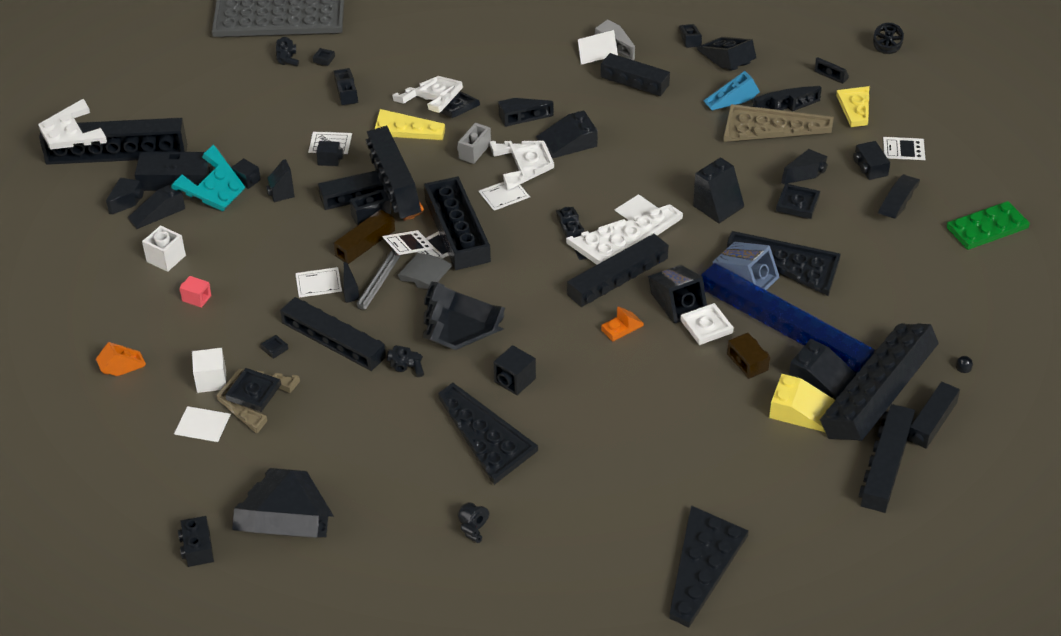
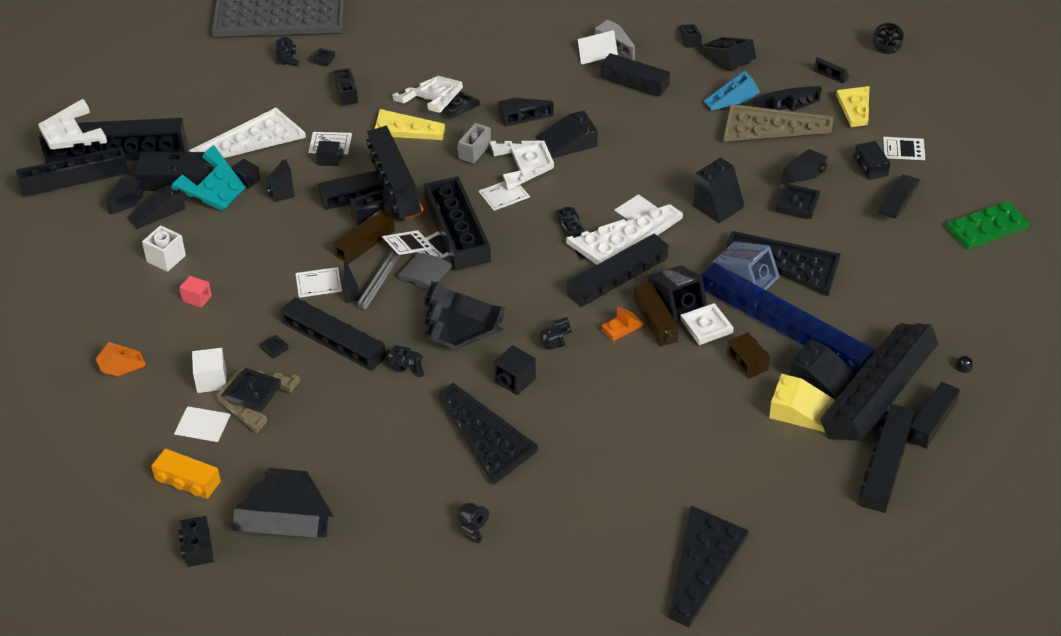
(72, 171): none -> black brick
(186, 473): none -> light orange brick
(261, 132): none -> white wing
(553, 336): none -> black piece
(656, 314): none -> dark brown brick

